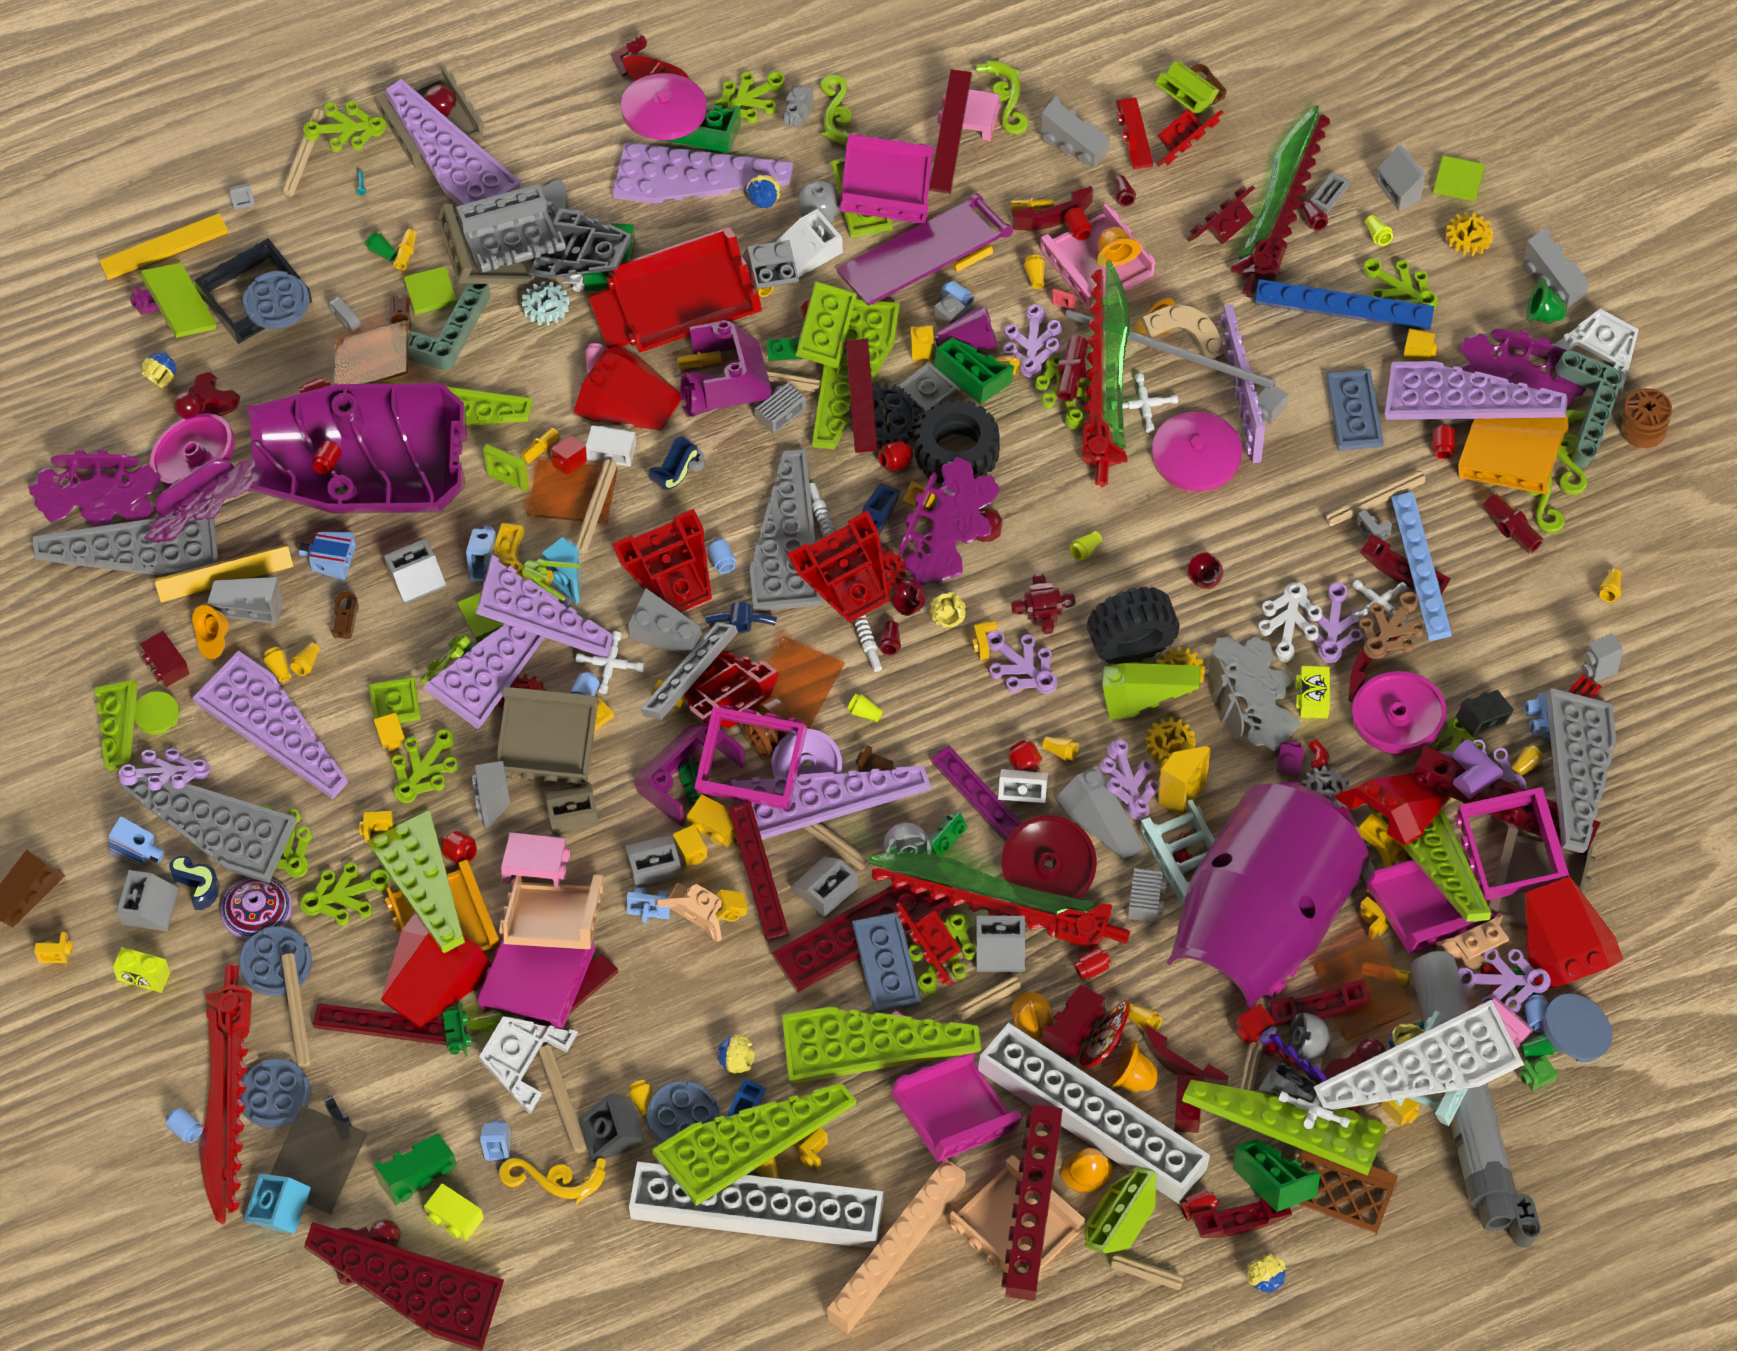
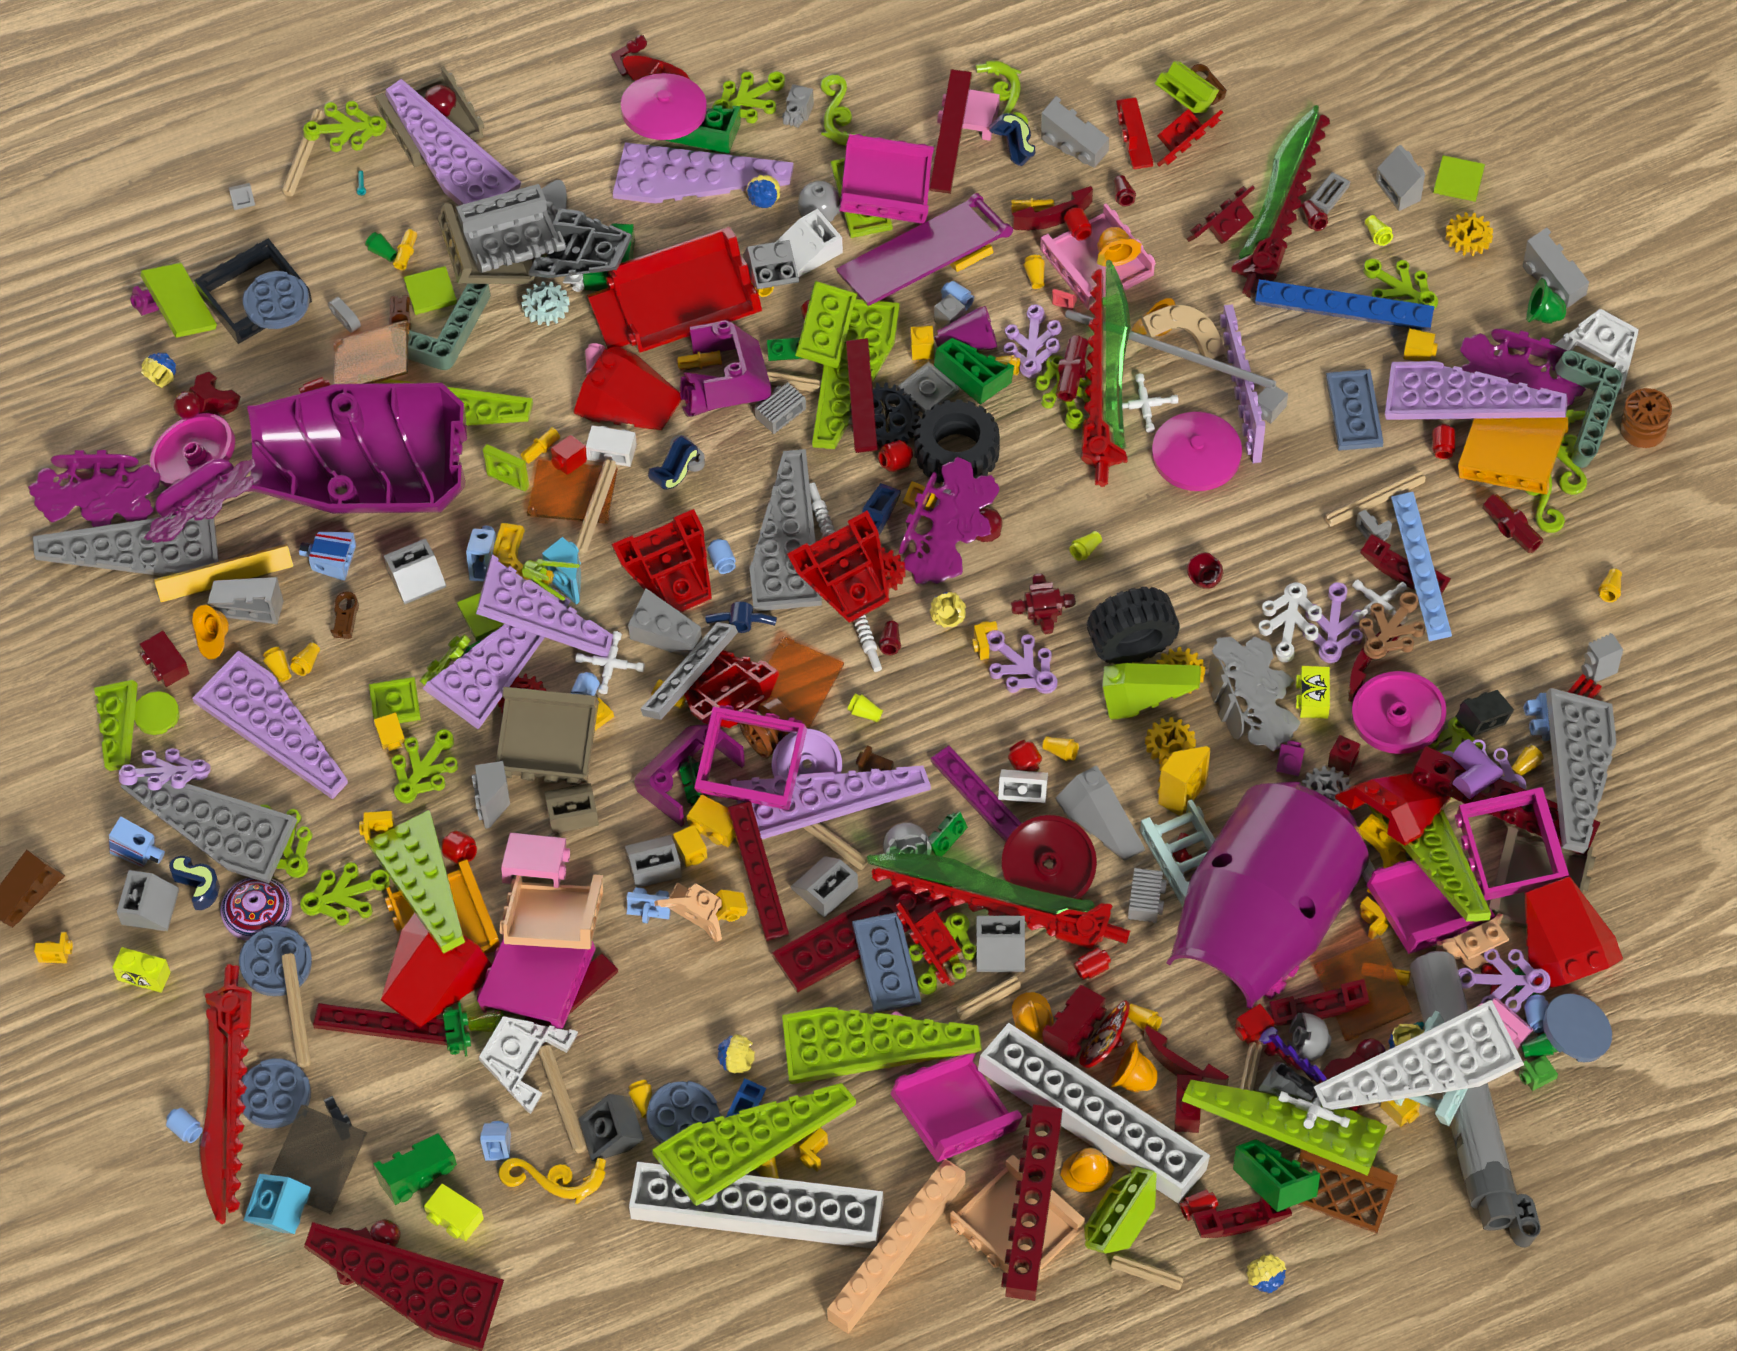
(163, 246): yellow tile -> none
(326, 457): red brick -> none
(909, 597): dark red hair -> none
(1017, 135): none -> dark blue animal
(1137, 805): lavender plant -> none
(1321, 755): red arm -> none
(1344, 754): none -> dark red brick

